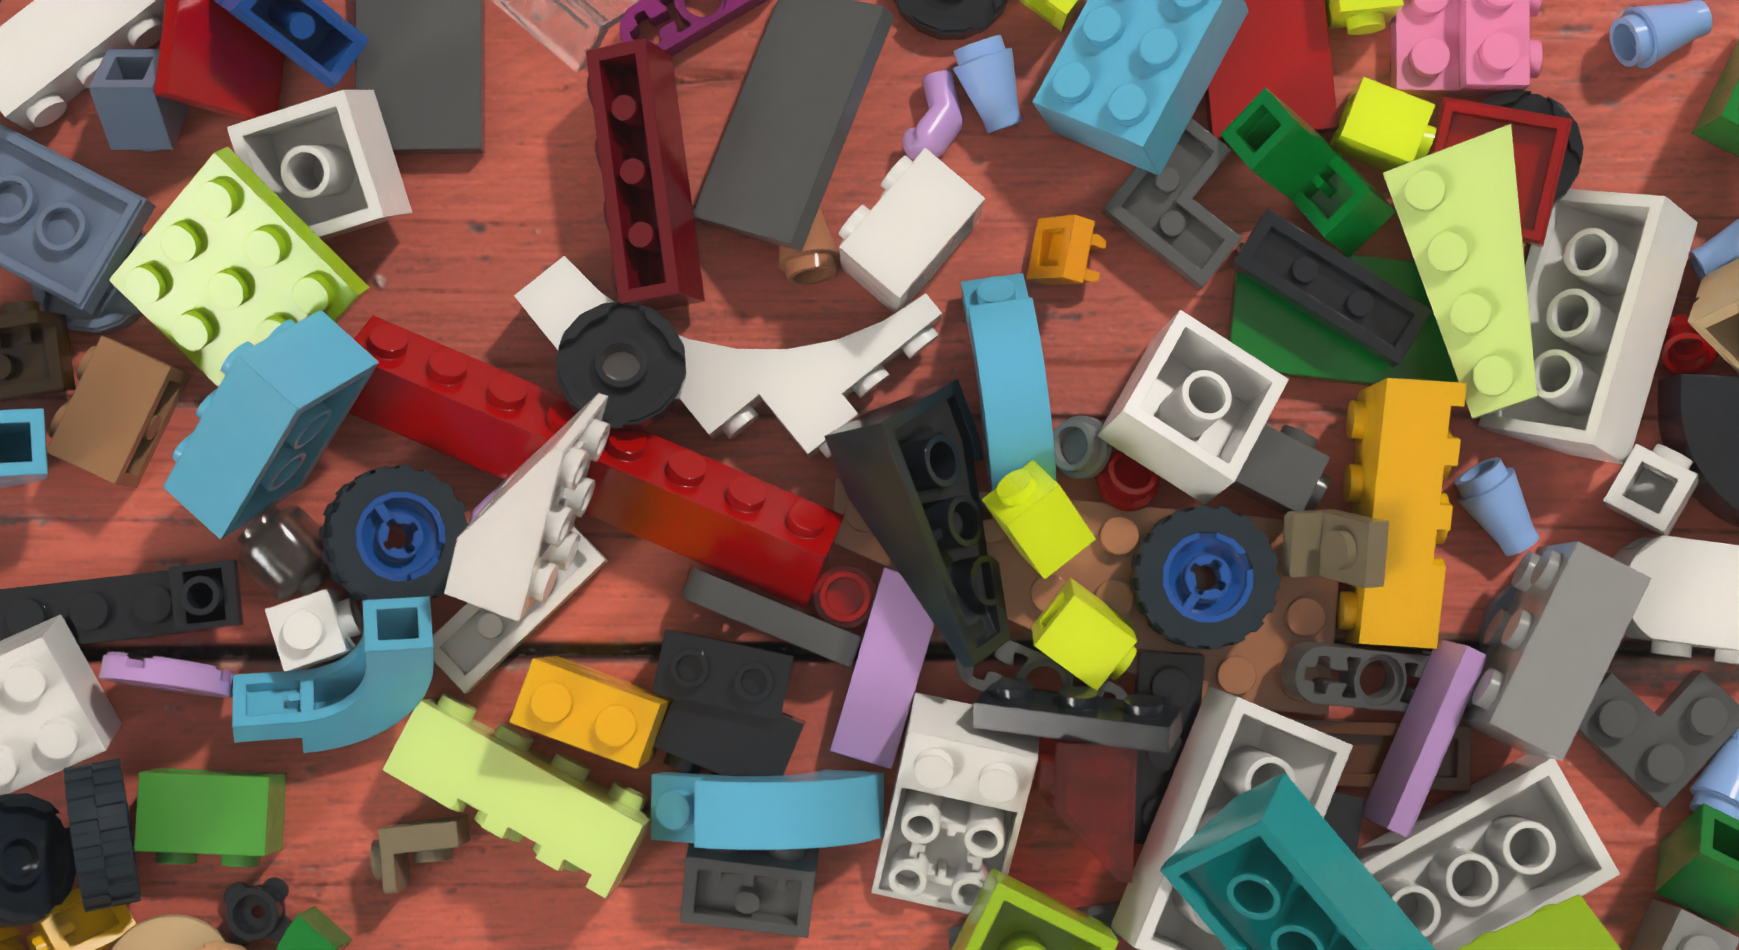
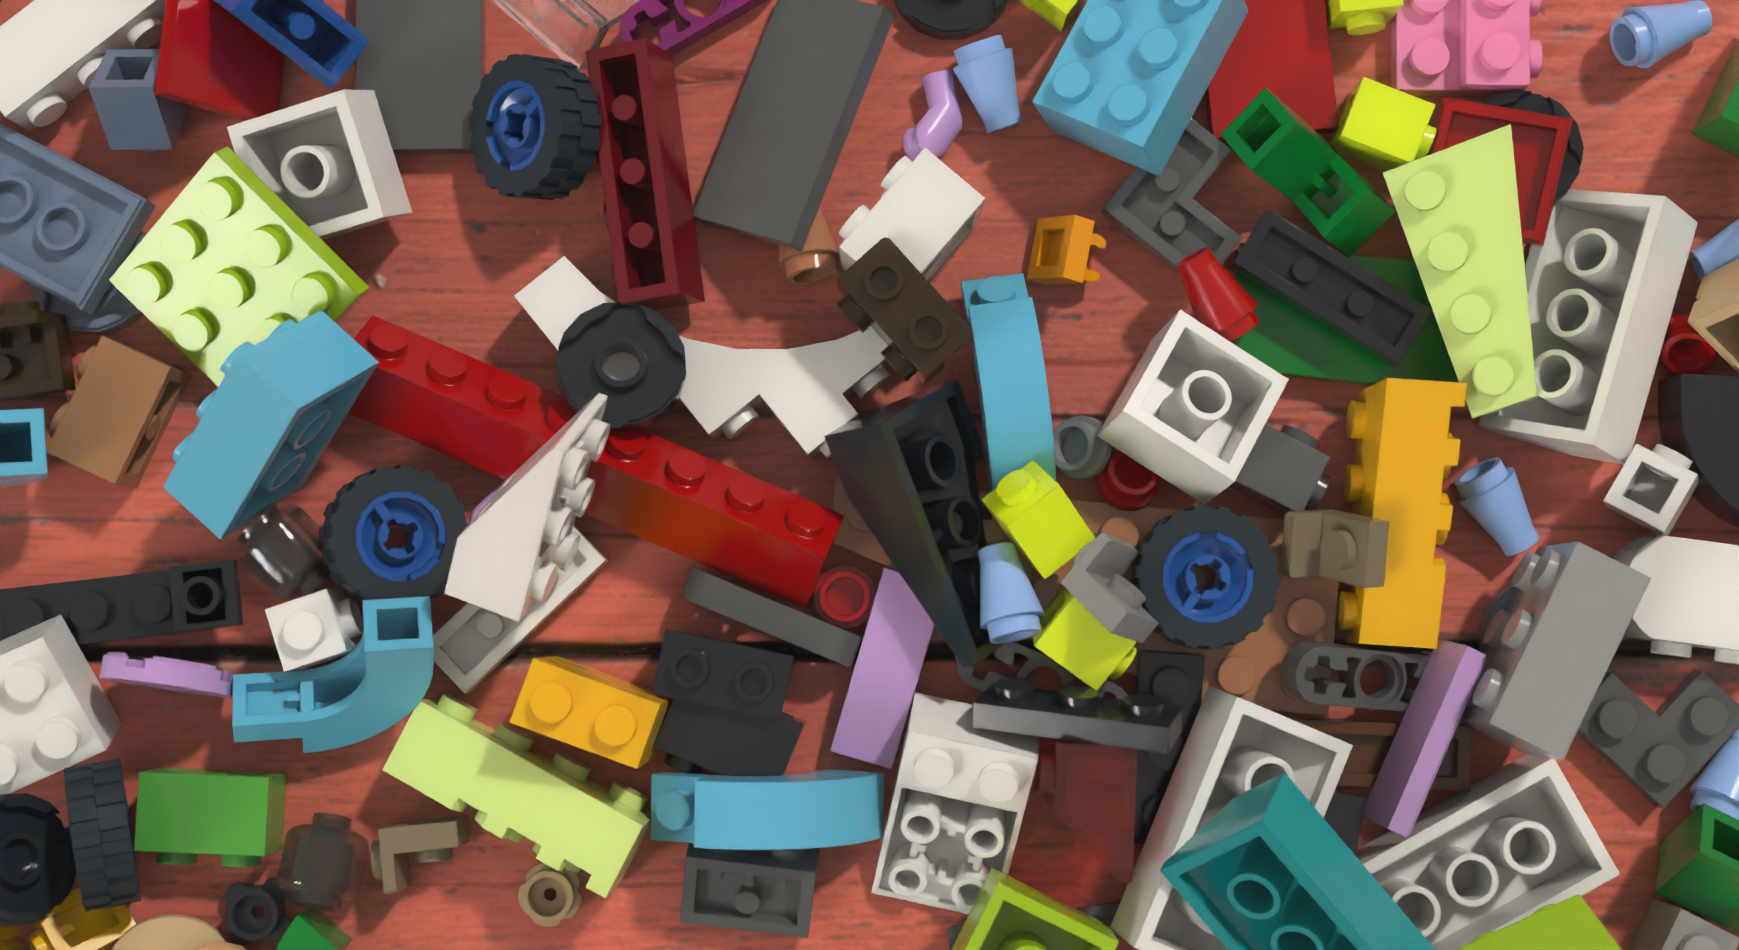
(323, 863): none -> clear smoke head
(534, 127): none -> black wheel
(545, 911): none -> tan plate
(903, 310): none -> dark brown bracket
(1006, 596): none -> light blue cone
(1100, 587): none -> light grey bracket
(1216, 295): none -> red cone

